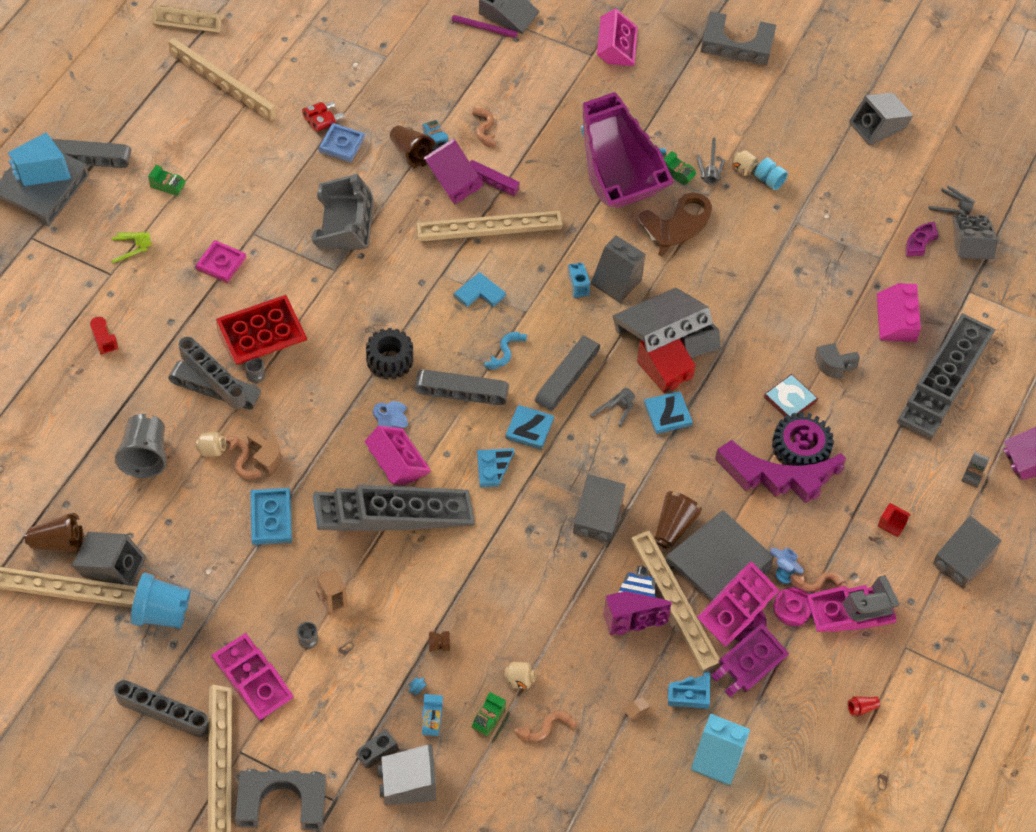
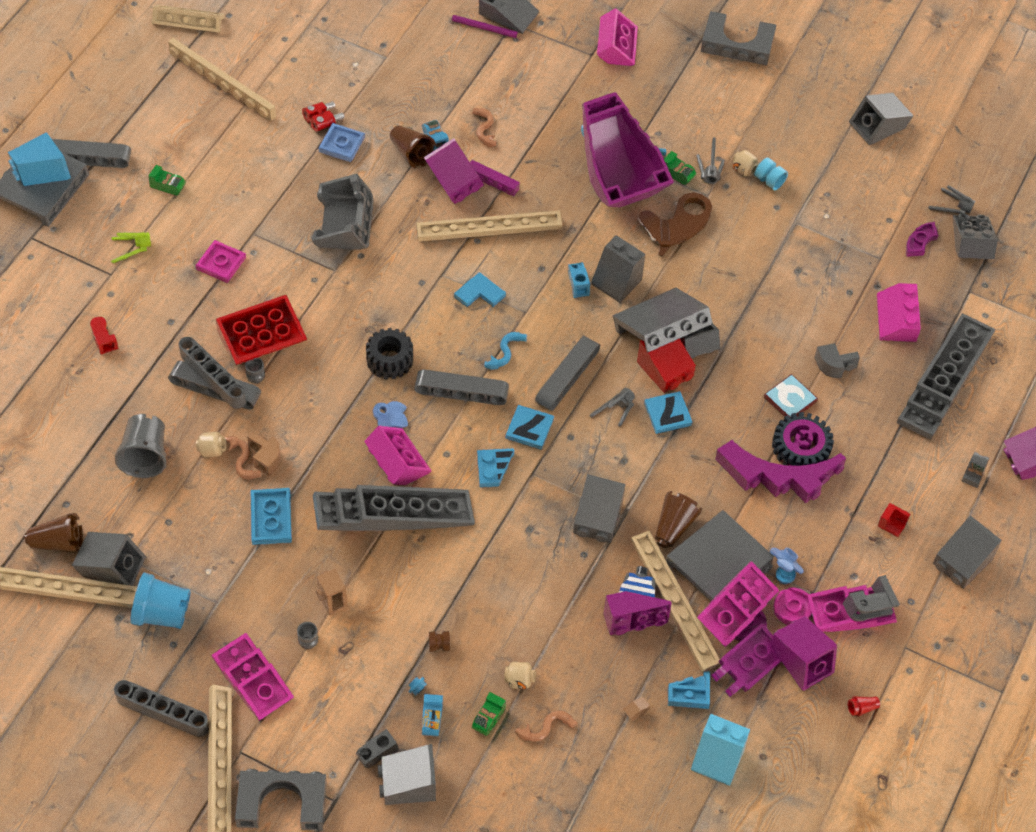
(799, 582): nougat animal -> none
(805, 652): none -> magenta slope

